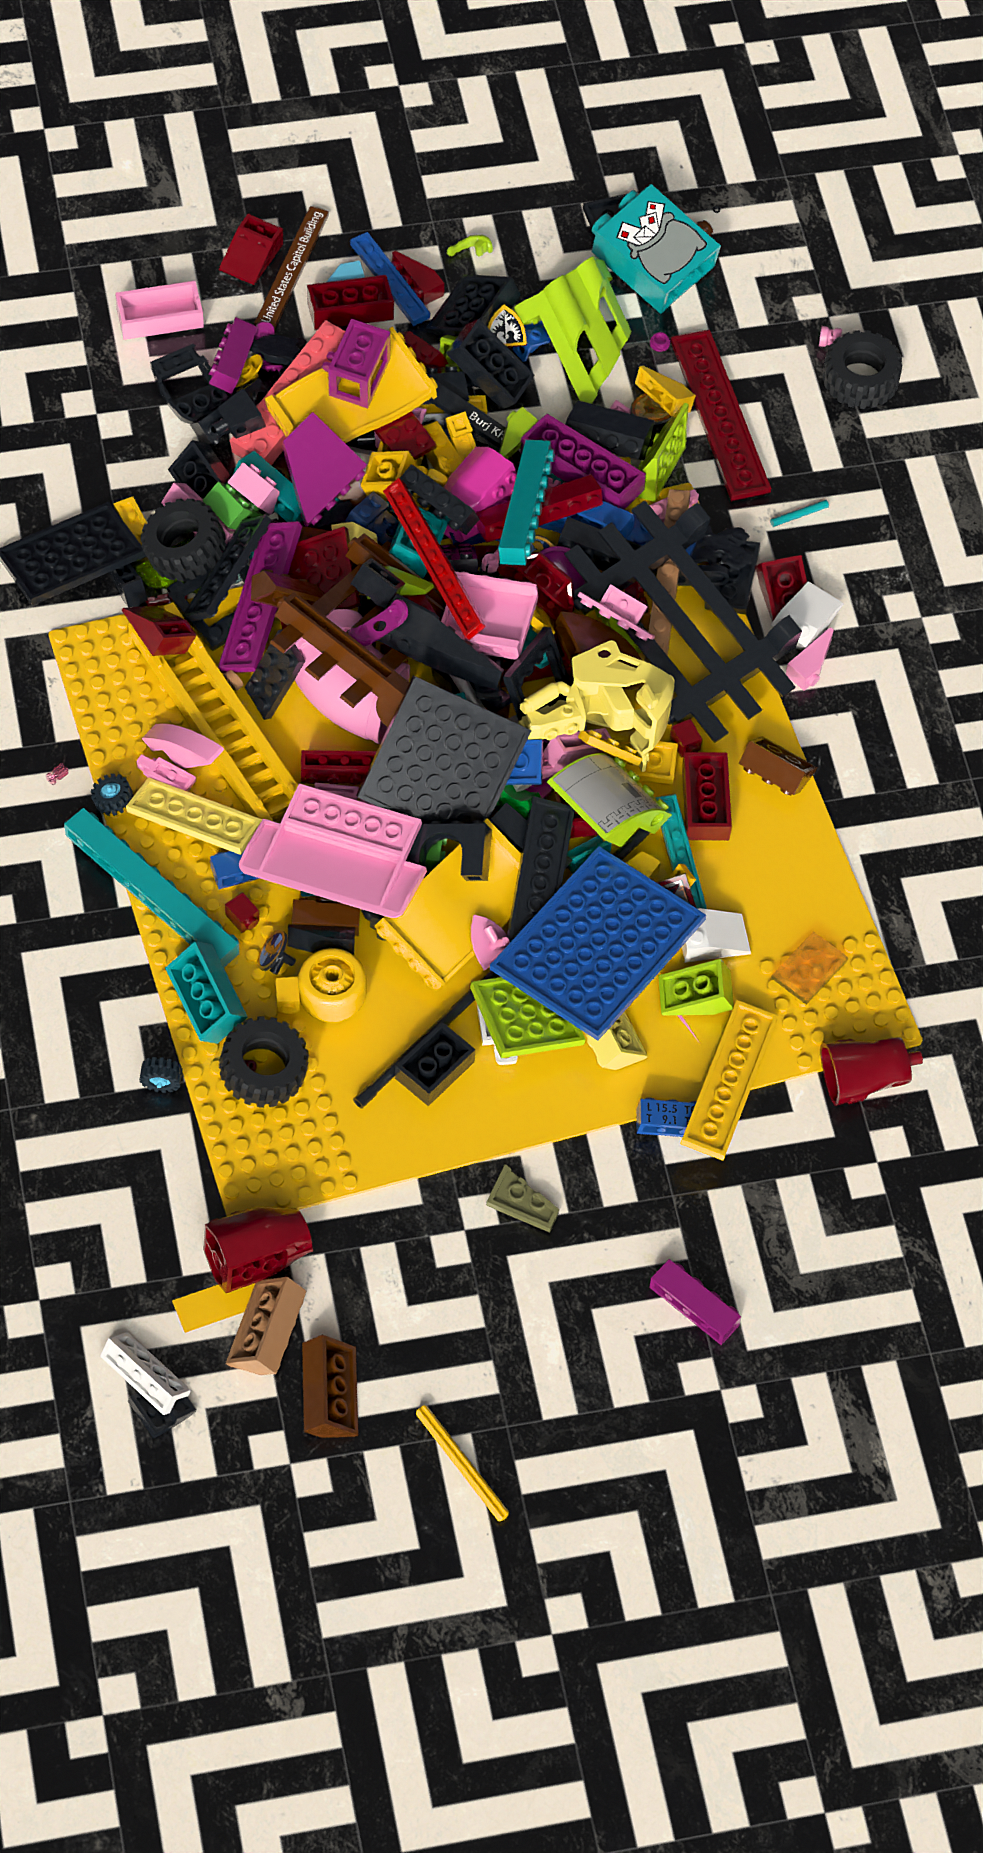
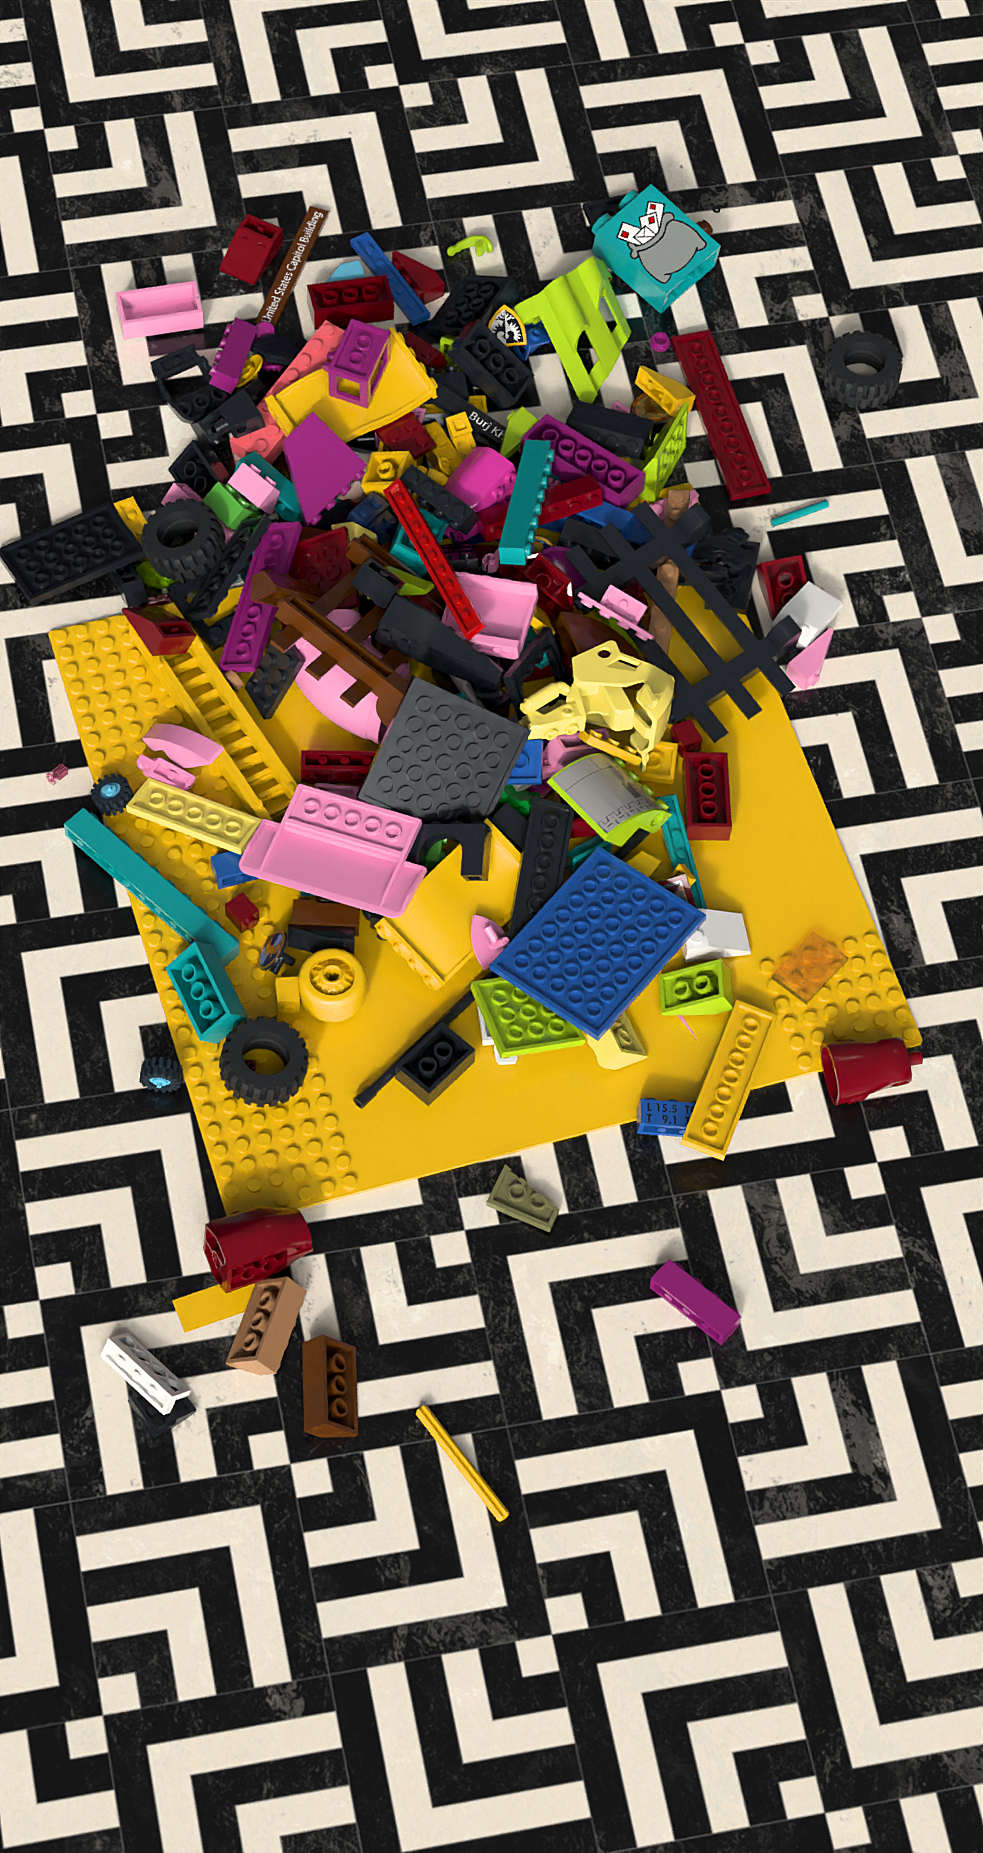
(392, 616): magenta piece -> none
(776, 765): reddish brown slope -> none
(828, 336): bright pink wheel -> none

